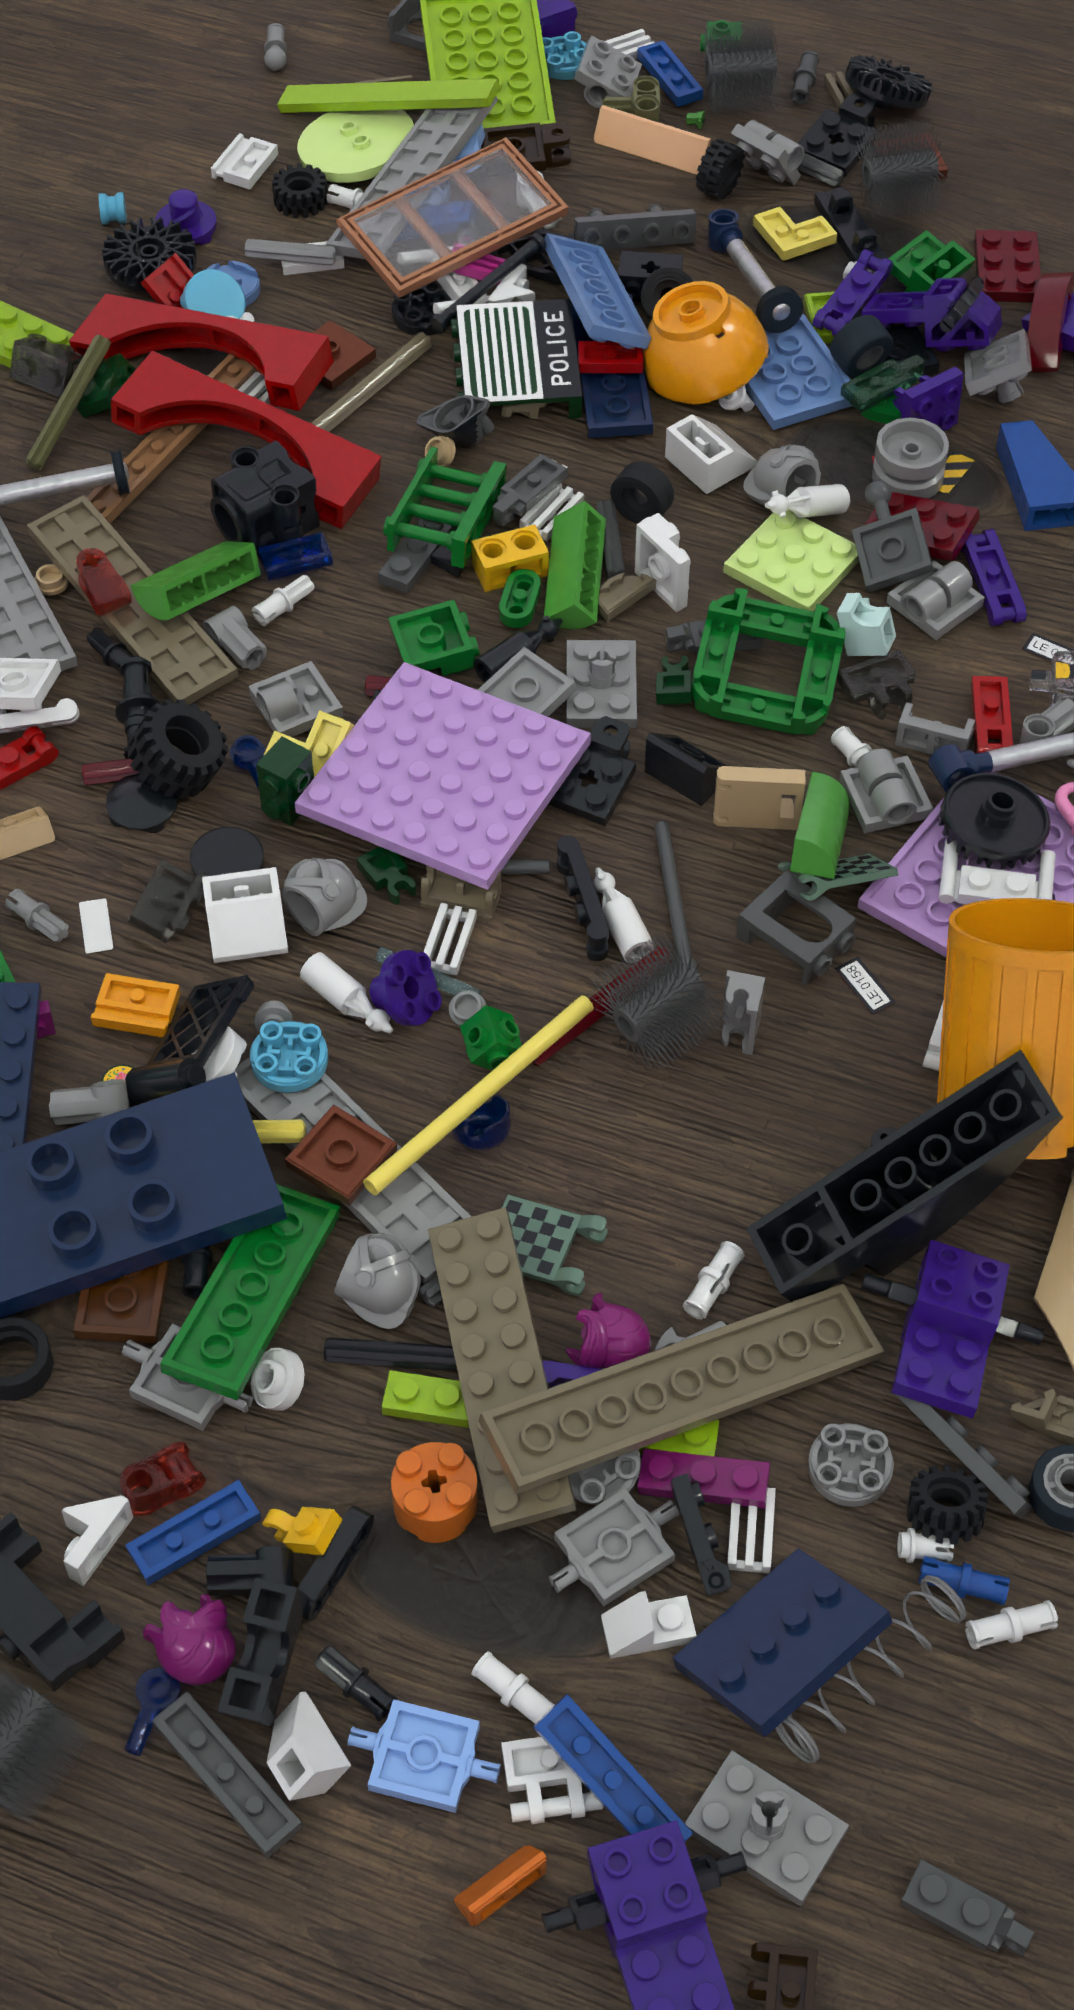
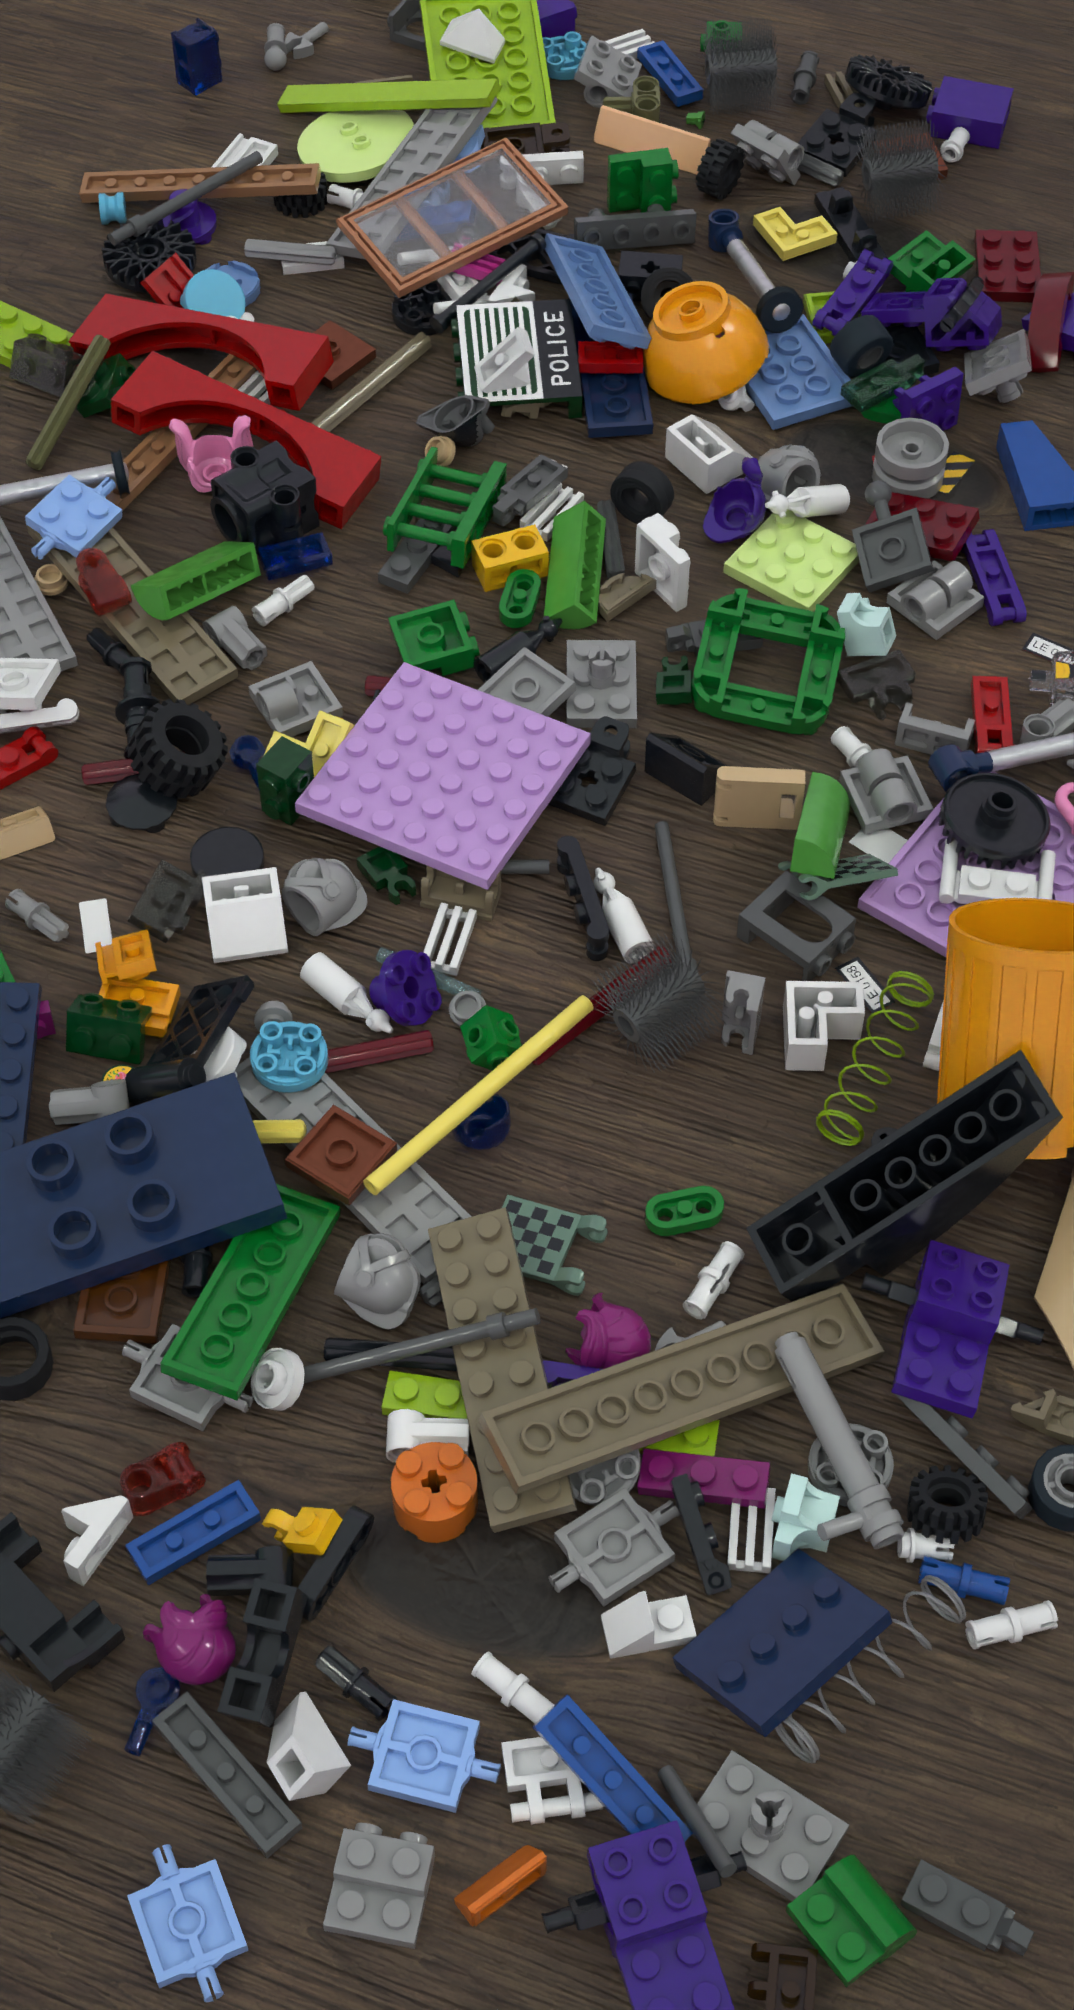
(73, 516): none -> light blue plate
(107, 1028): none -> dark green bracket
(127, 956): none -> light orange plate
(139, 224): none -> dark grey bar
(161, 183): none -> medium nougat plate
(187, 1923): none -> light blue plate
(197, 57): none -> clear blue hinge
(209, 454): none -> bright pink hair
(303, 45): none -> light grey bar
(379, 1050): none -> dark red axle
(380, 1886): none -> light grey plate
(410, 1428): none -> white piece
(474, 36): none -> white slope
(495, 1327): none -> dark grey bar
(506, 363): none -> white slope
(559, 166): none -> white plate
(641, 180): none -> green plate
(682, 1209): none -> green plate
(697, 1821): none -> dark grey bar
(737, 506): none -> dark purple piece
(799, 1517): none -> light aqua brick
(818, 1013): none -> white brick
(850, 1919): none -> green brick
(856, 1140): none -> lime piece
(867, 1498): none -> light grey cylinder
(881, 843): none -> white sticker
(952, 149): none -> white pin
(970, 105): none -> dark purple brick

